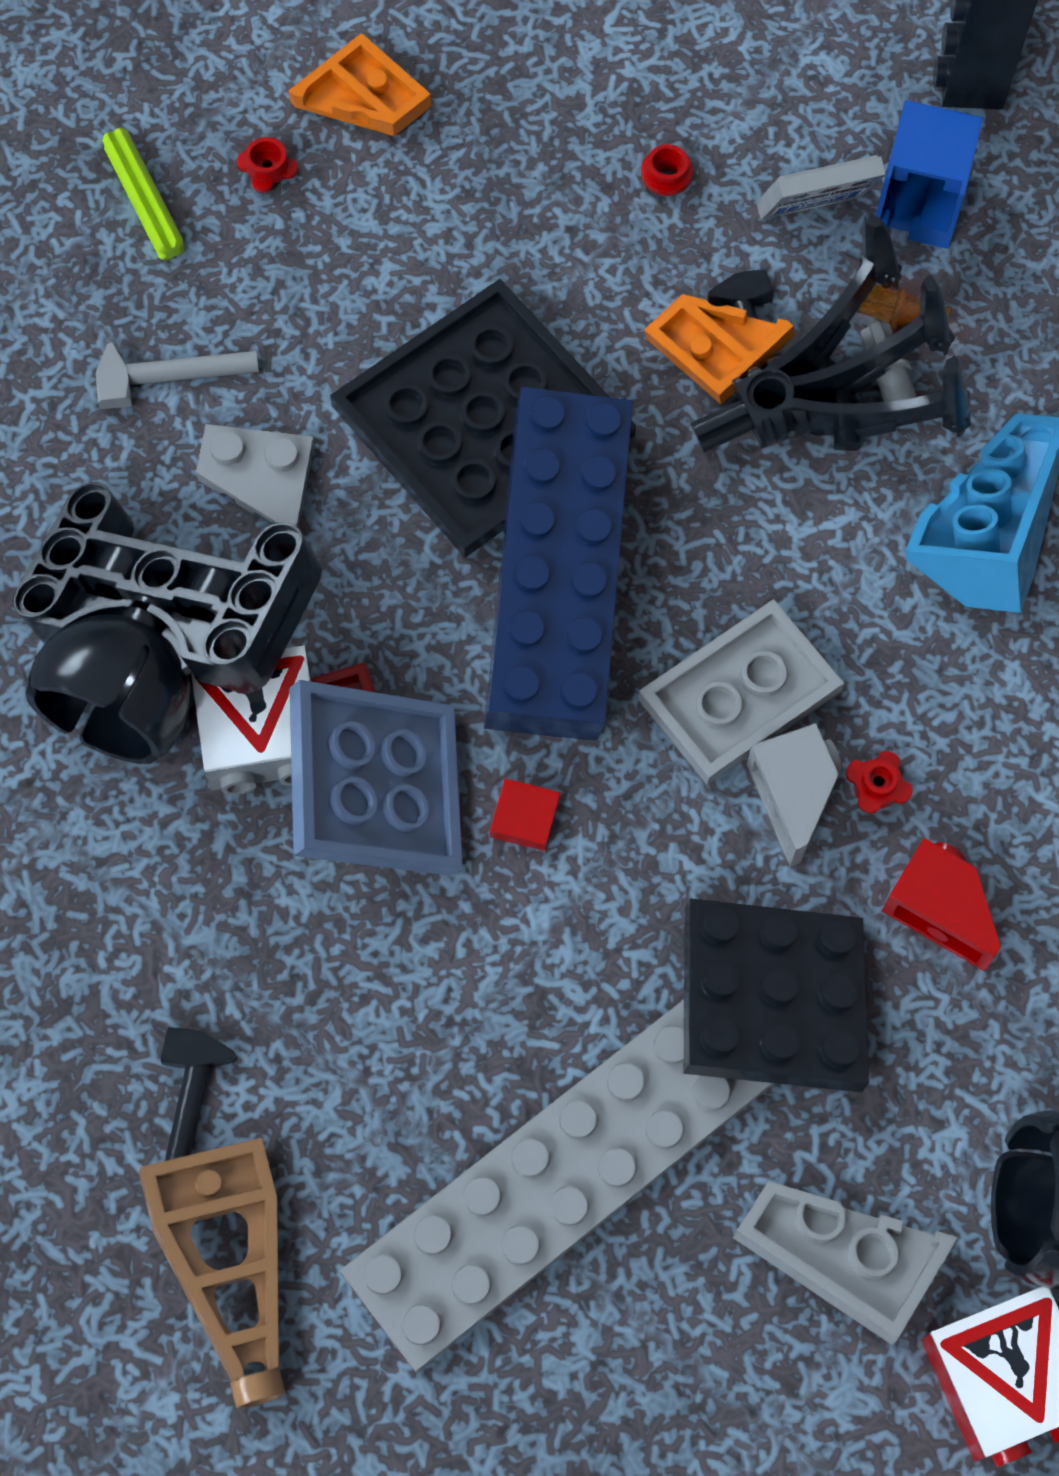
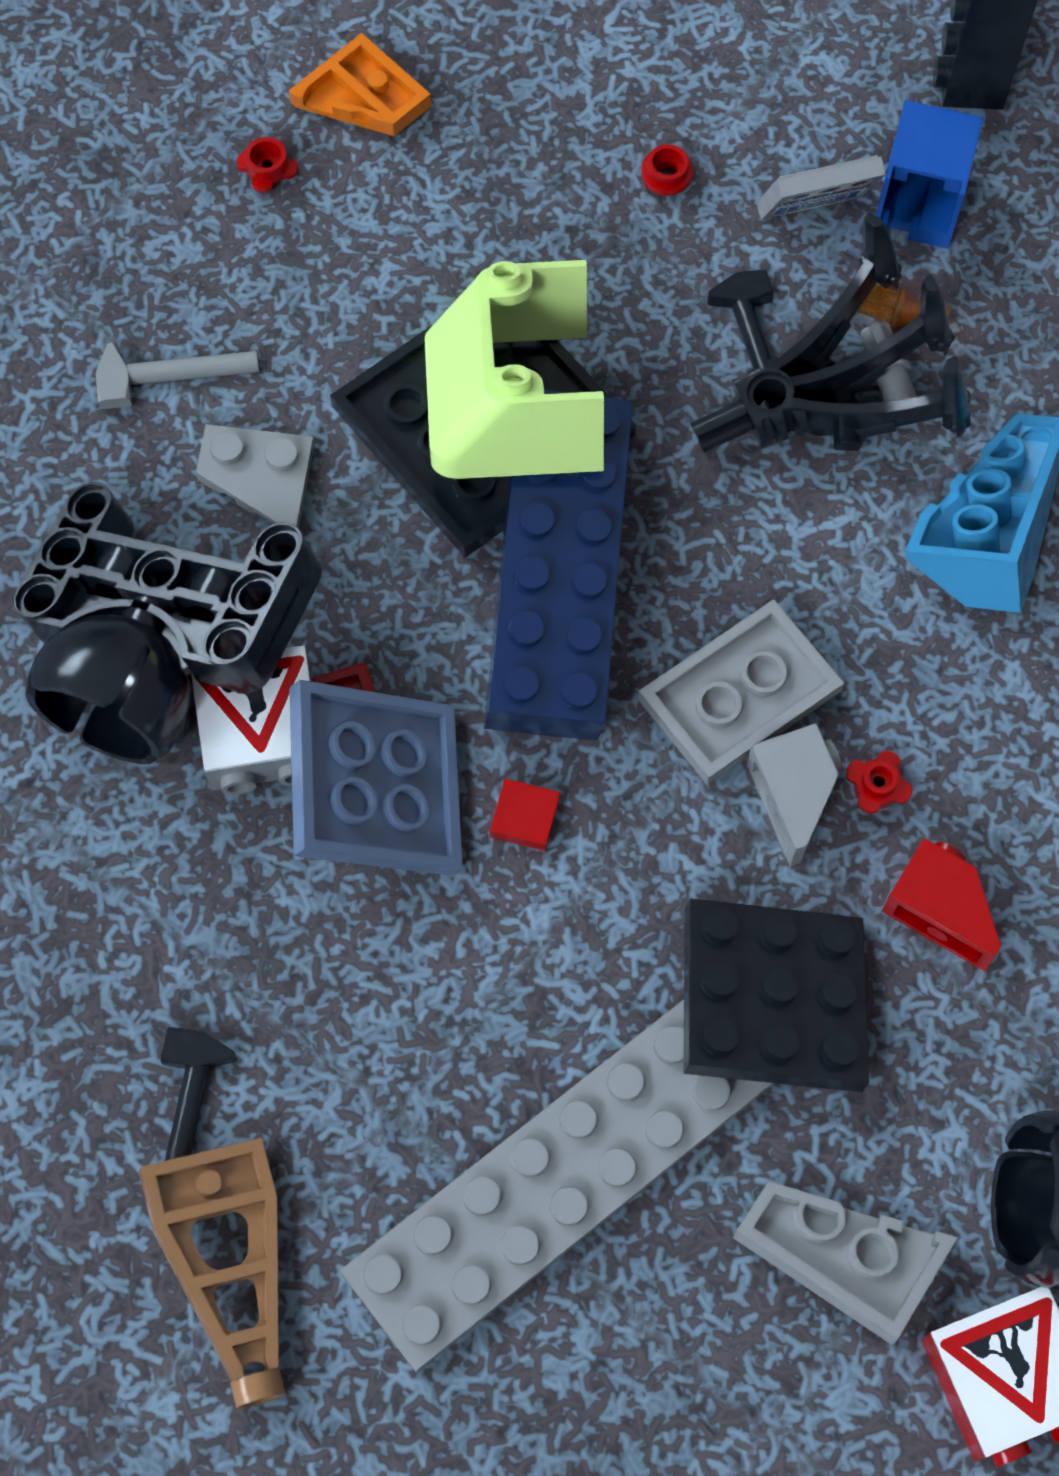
(143, 194): lime axle -> none
(498, 417): none -> yellowish green windscreen
(715, 342): orange wing -> none

